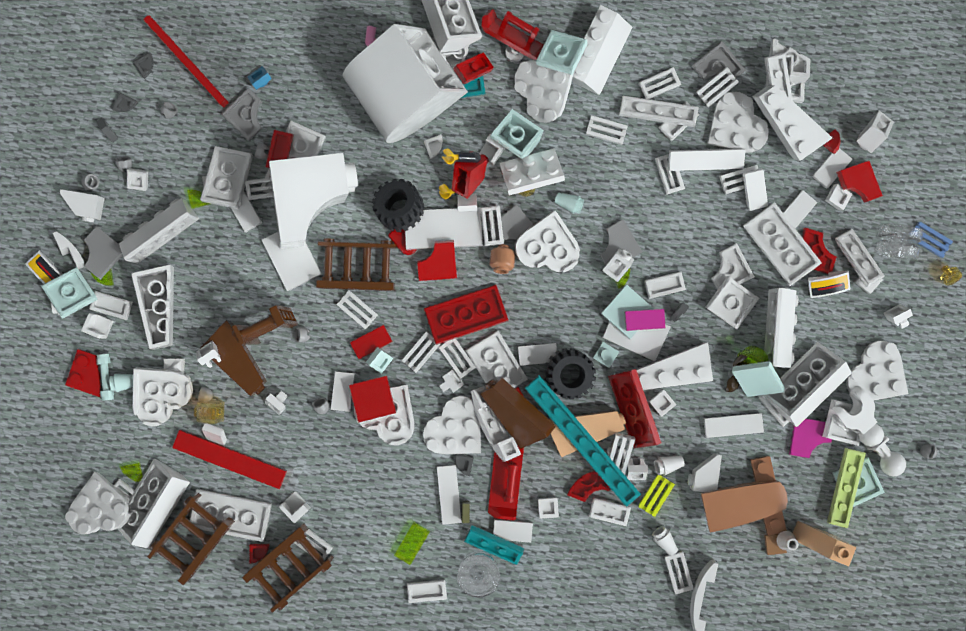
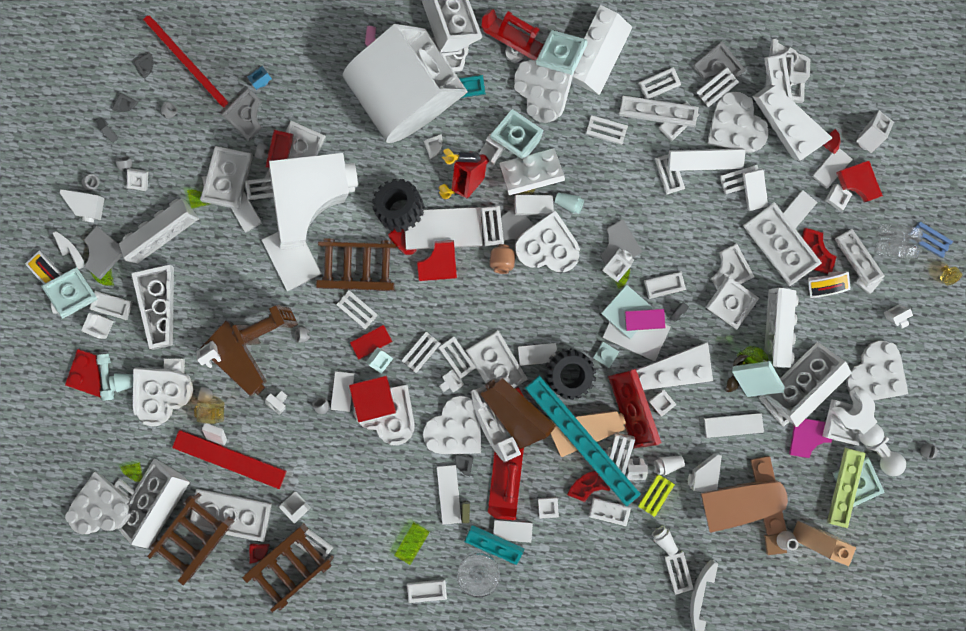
(466, 314): red tile -> none
(467, 204): white tile -> none
(473, 68): red plate -> none
(533, 204): none -> white tile

